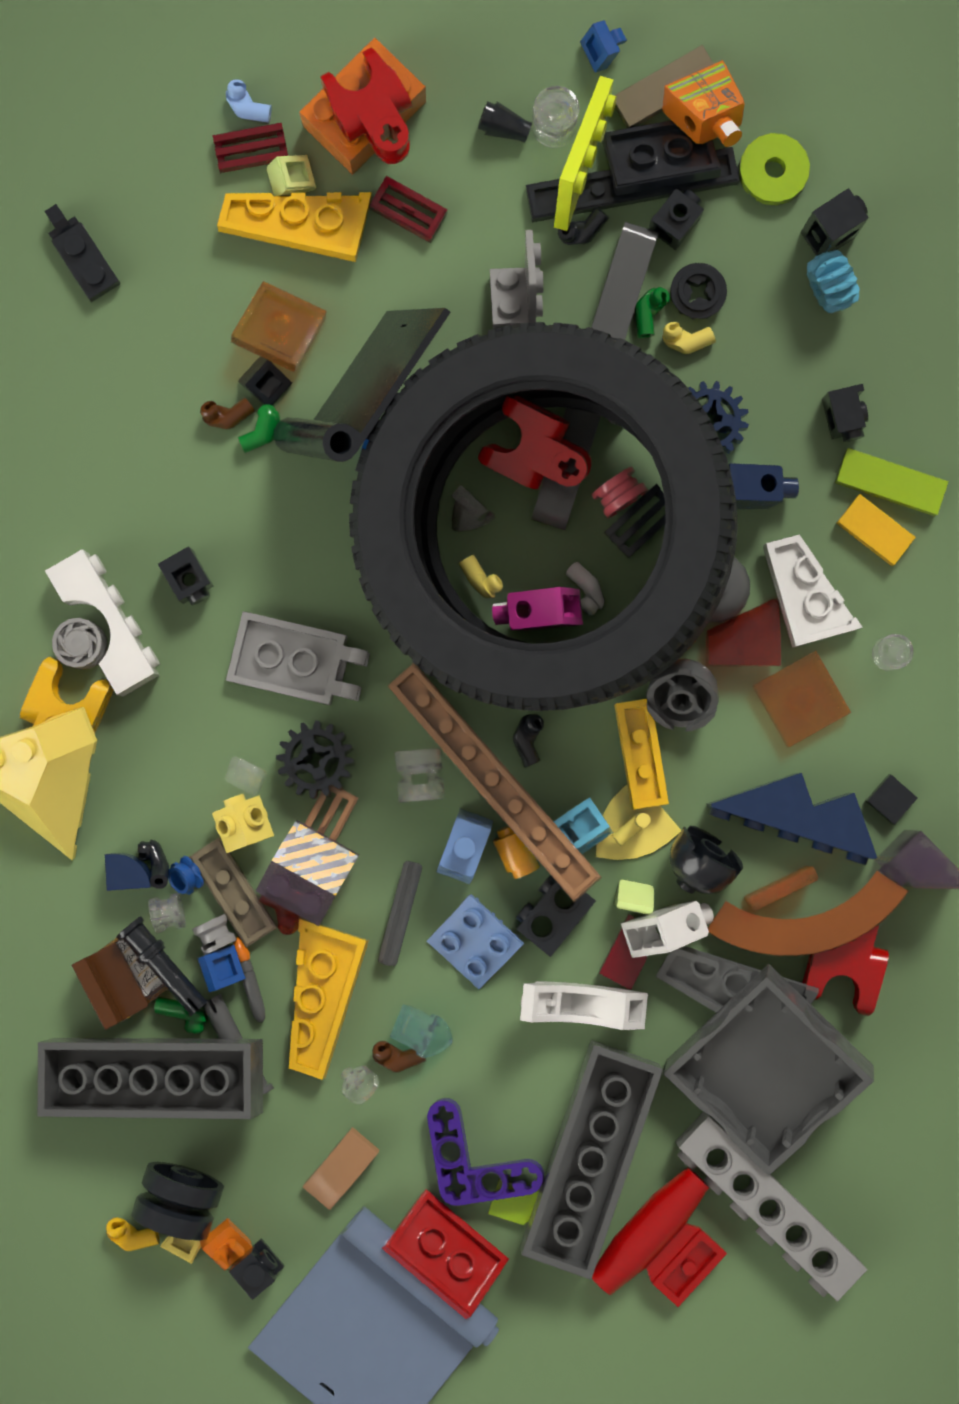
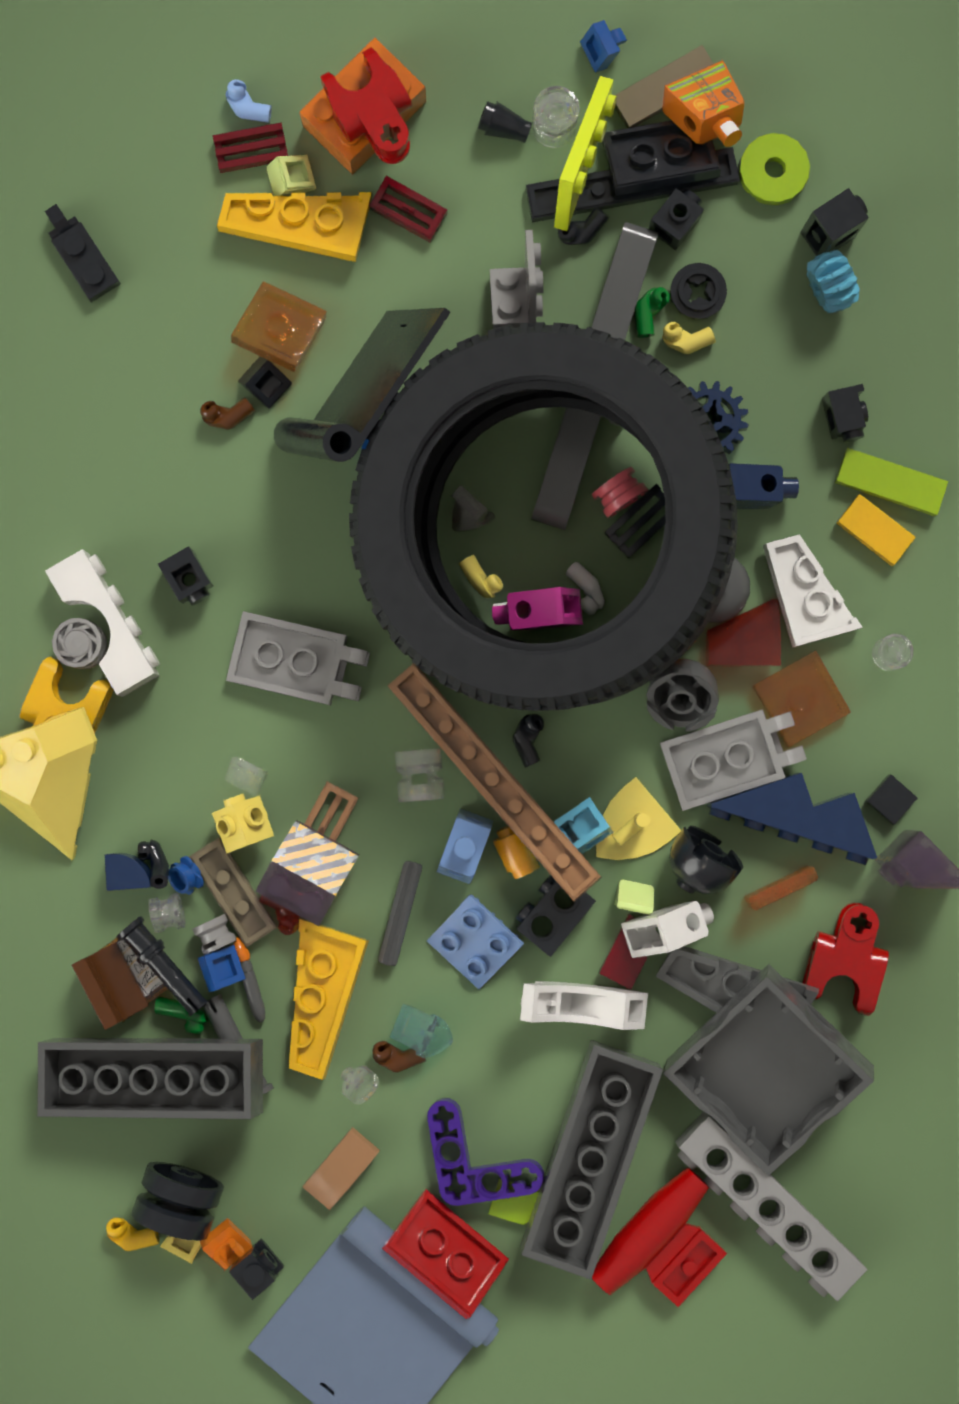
(264, 431): green arm -> none
(300, 764): black gear -> none
(540, 449): red piece -> none
(641, 755): yellow plate -> none
(729, 758): none -> light grey tile
(811, 933): dark orange tile -> none

